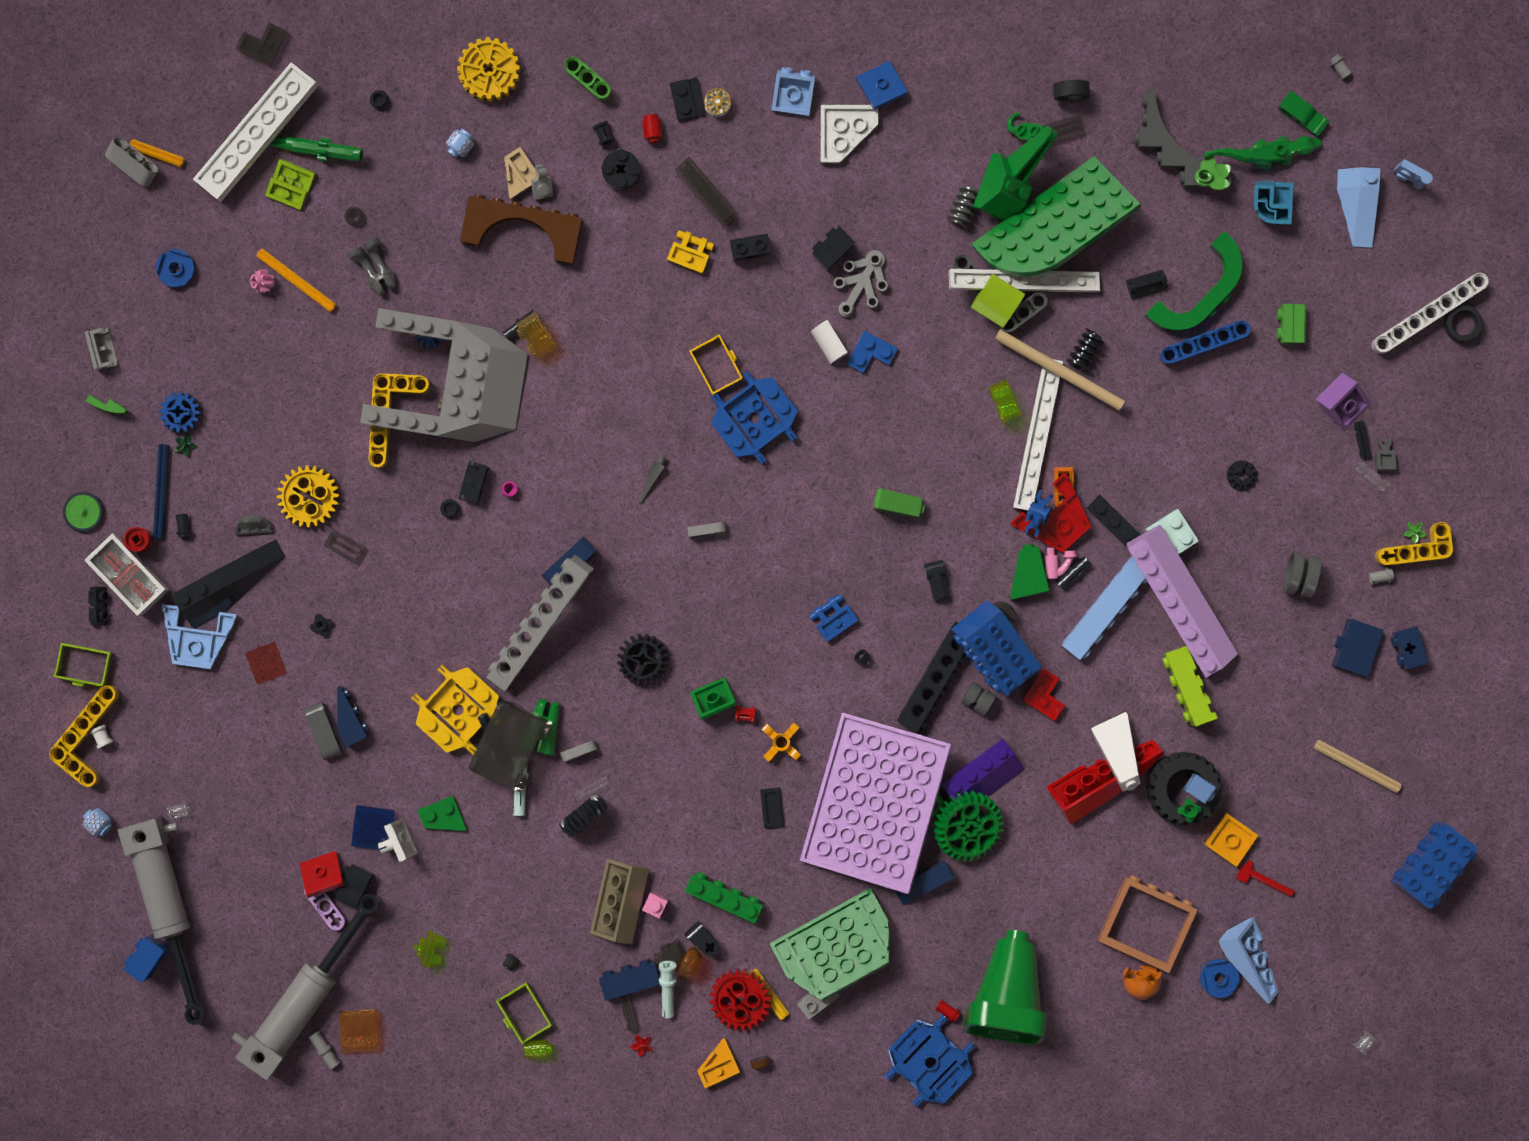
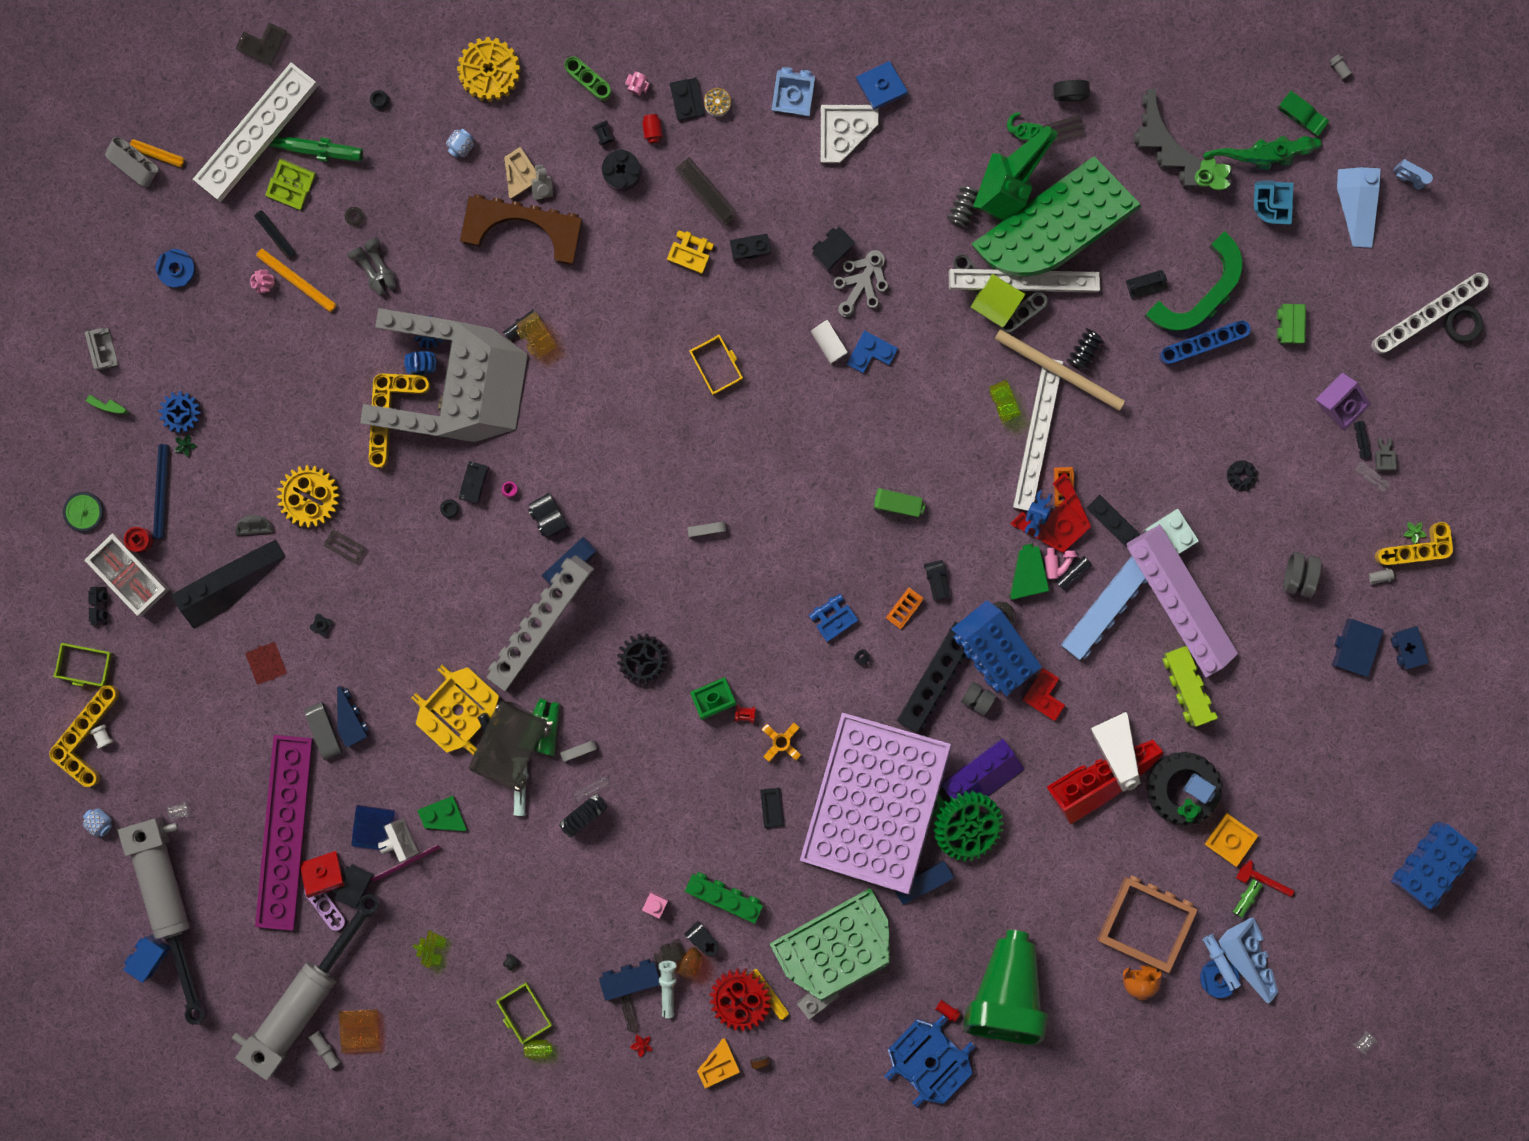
(182, 526): black pin -> none
(195, 646): light blue wing -> none
(275, 235): none -> black axle
(283, 832): none -> magenta plate
(405, 863): none -> dark pink sticker
(420, 363): none -> blue gear
(548, 516): none -> black brick
(619, 901): dark tan slope -> none
(637, 83): none -> bright pink gear
(656, 469): dark grey piece -> none
(746, 403): blue piece -> none
(912, 593): none -> orange slope
(1217, 955): none -> light blue pin
(1247, 898): none -> bright green pin
(1357, 766): tan axle -> none

